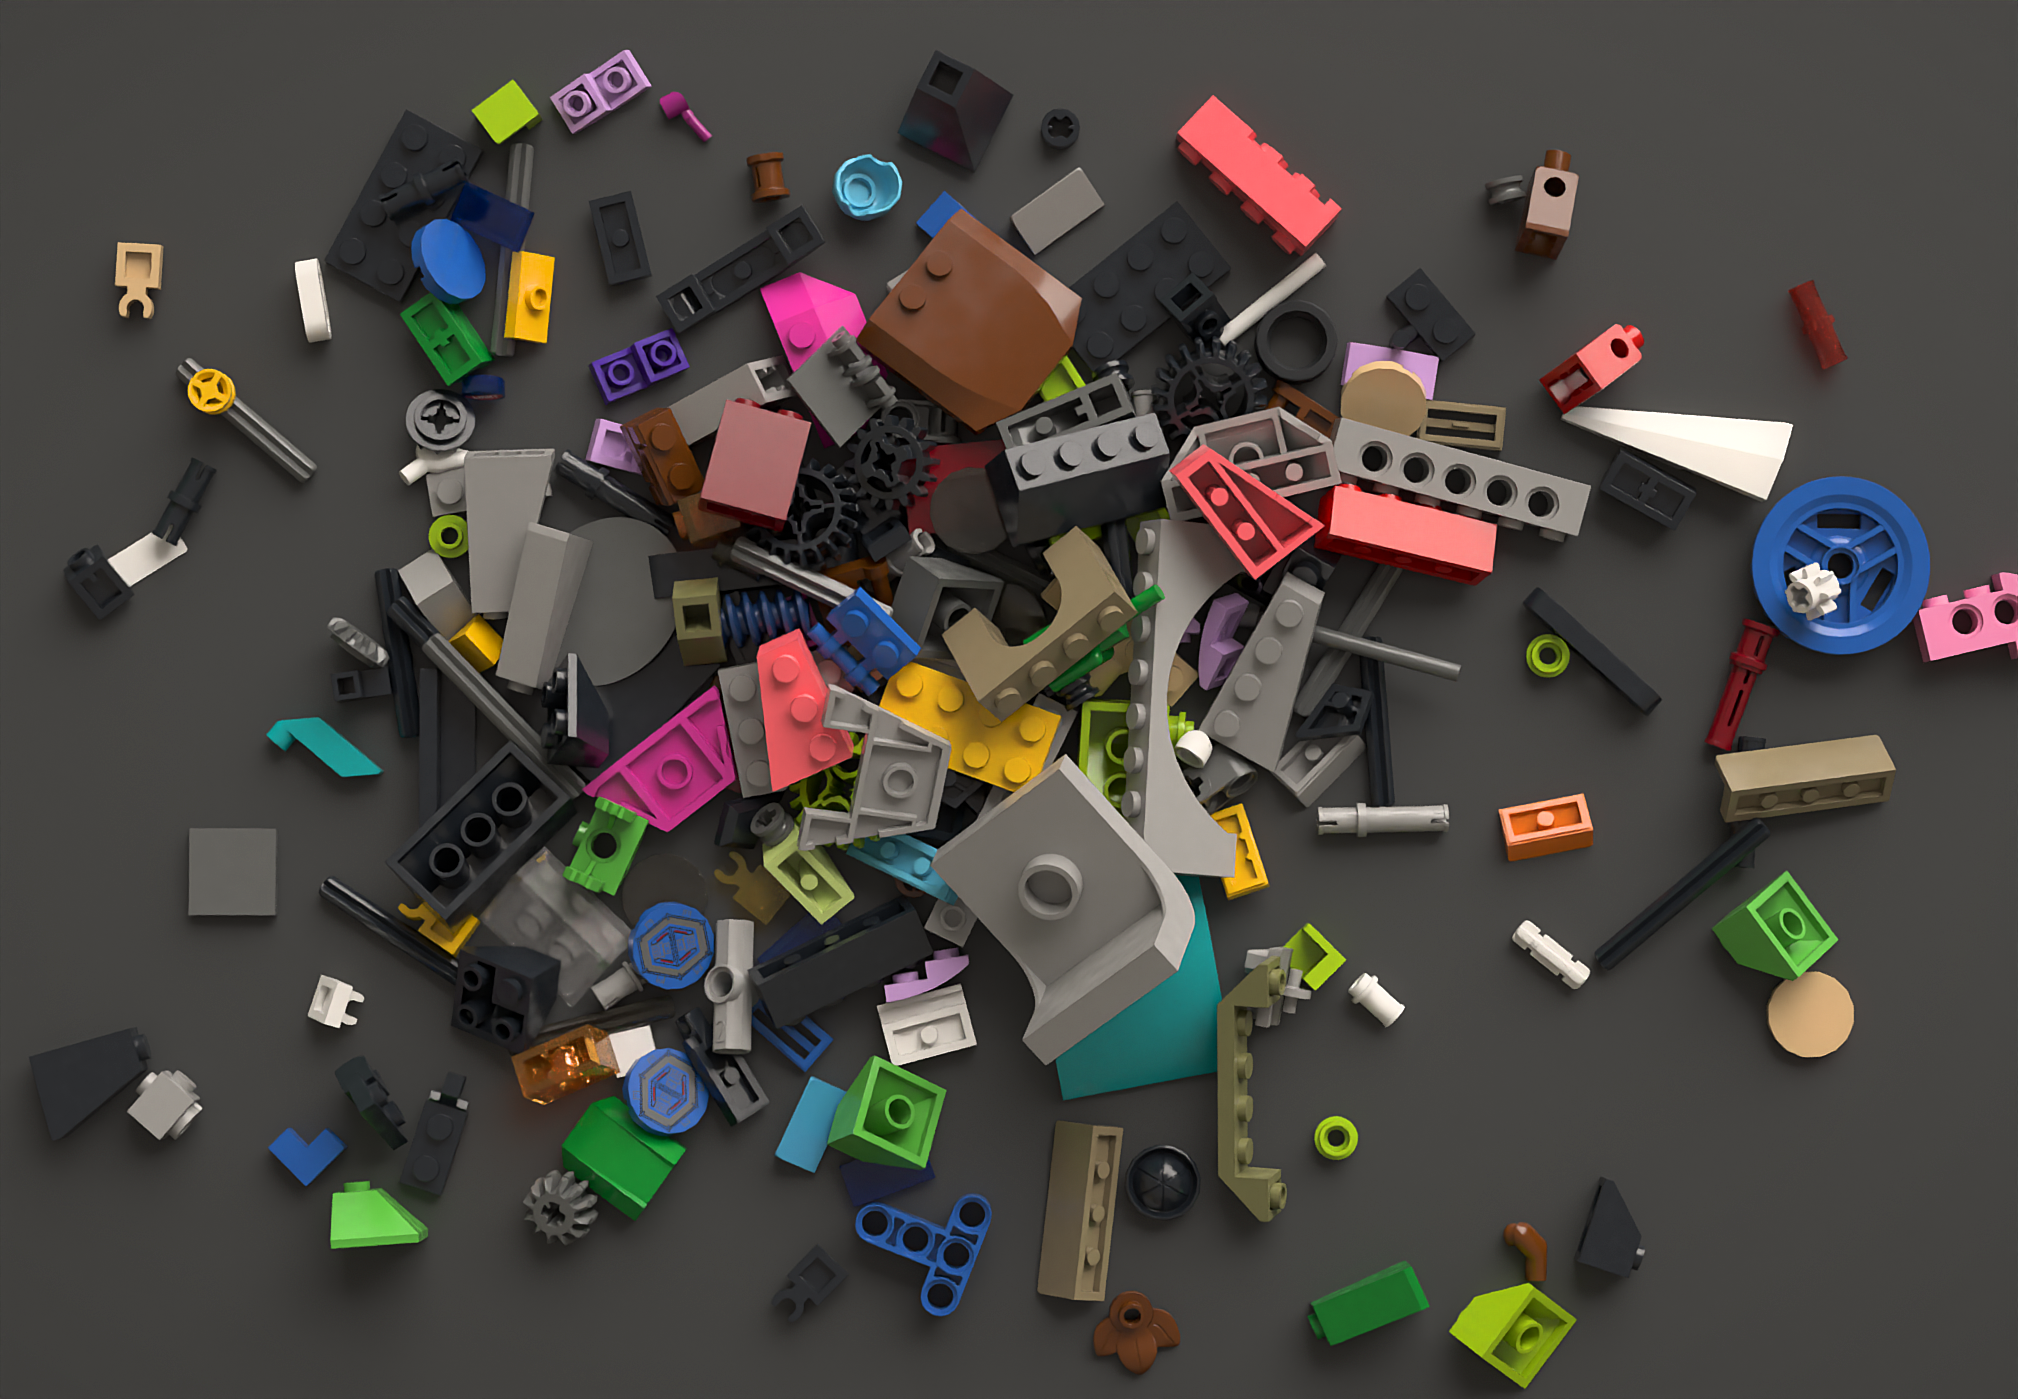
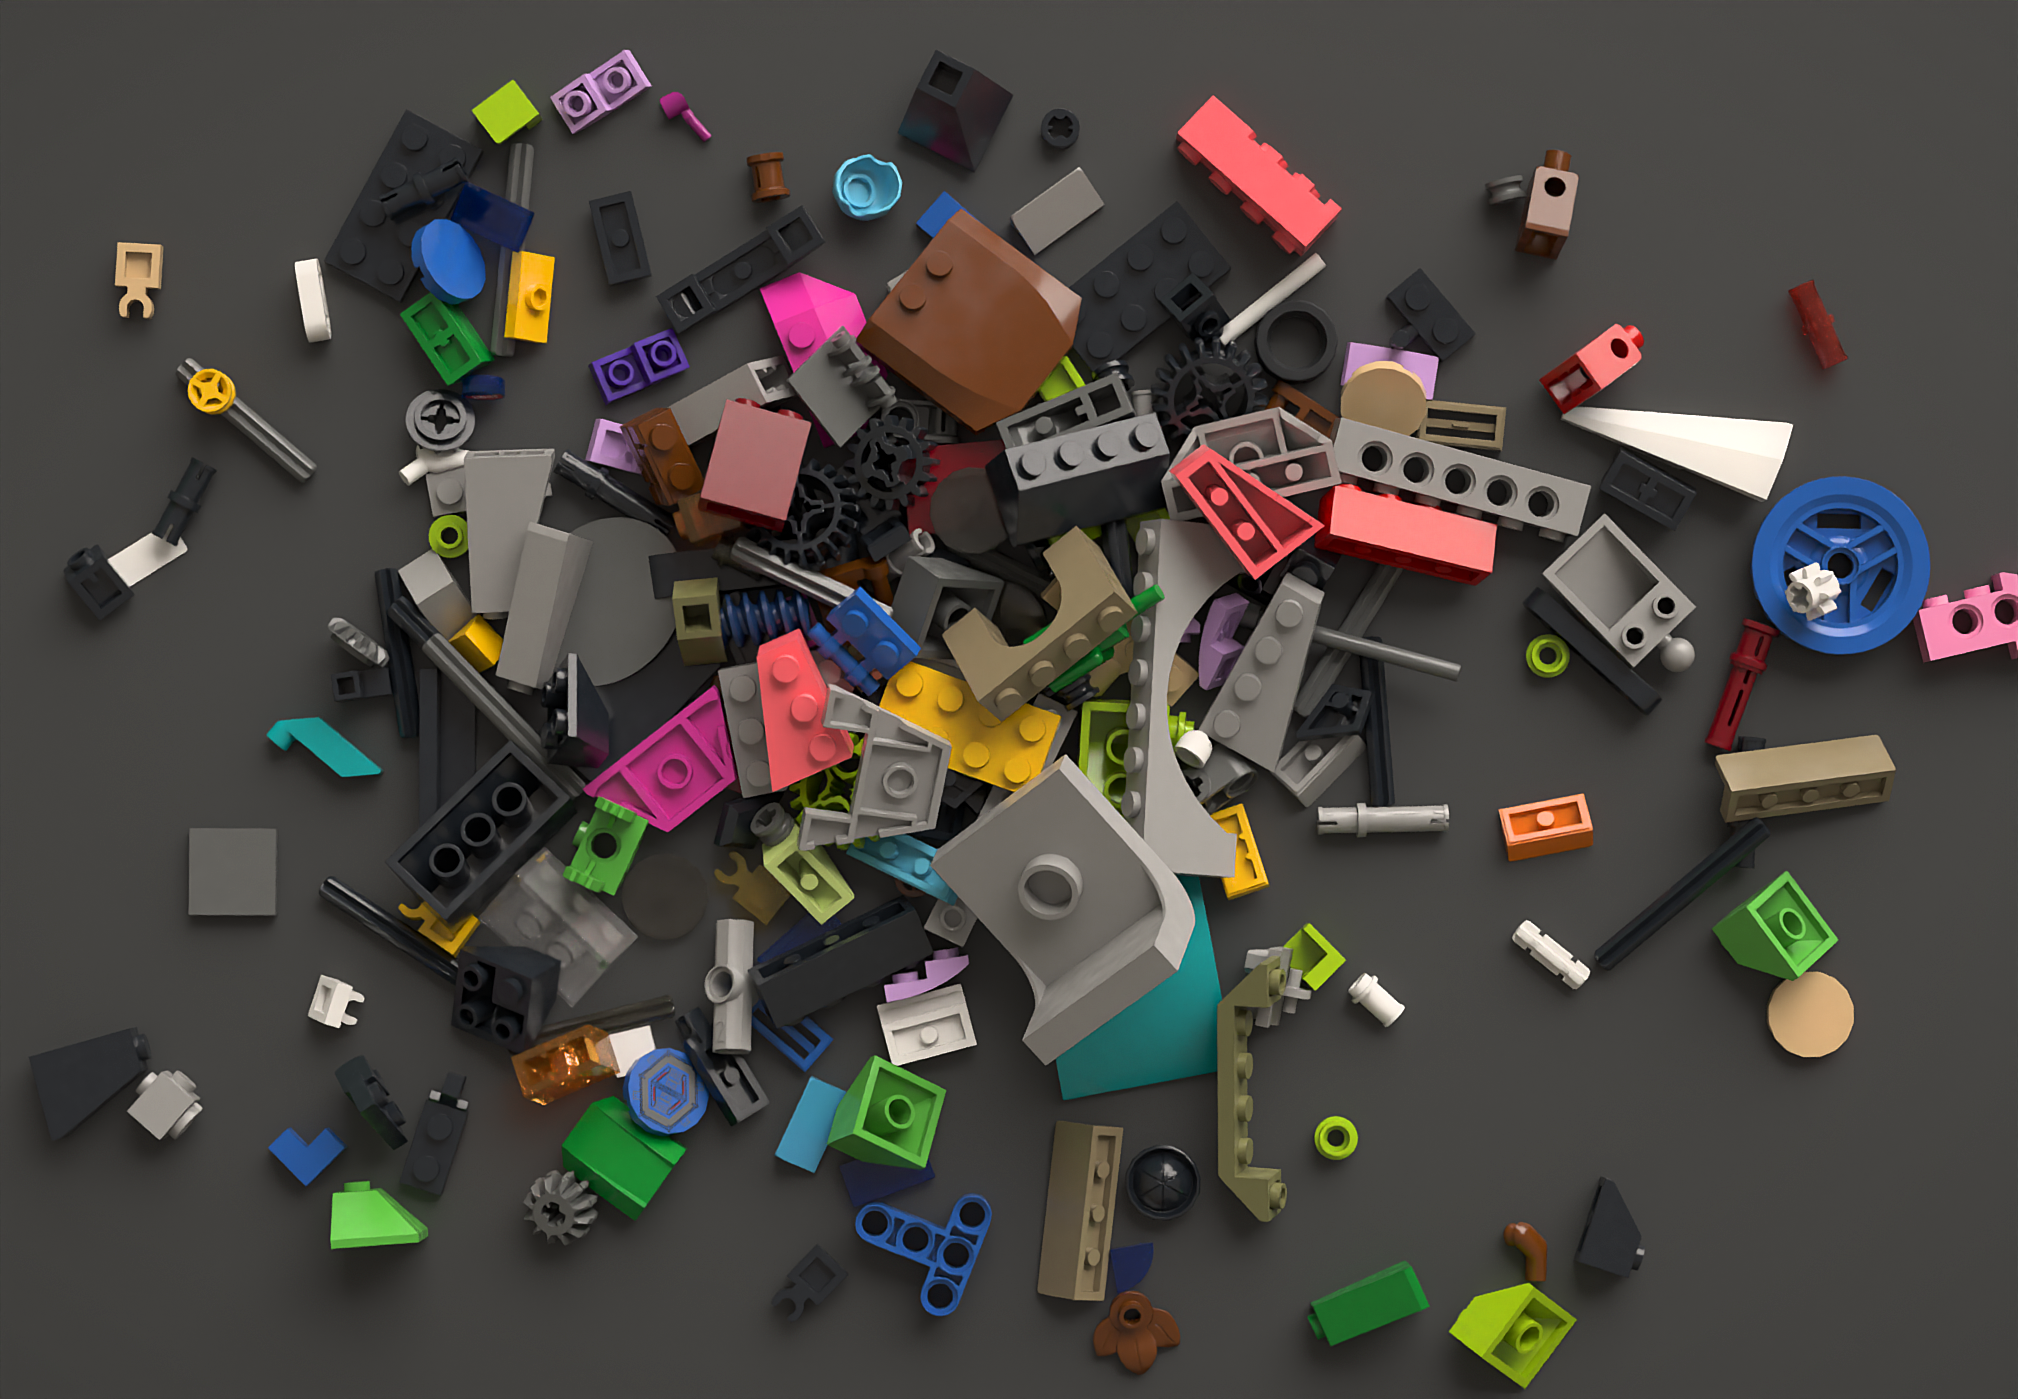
(618, 986): light grey axle -> none
(671, 945): tile -> none
(1131, 1264): none -> clear blue tile
(1618, 590): none -> light grey slope

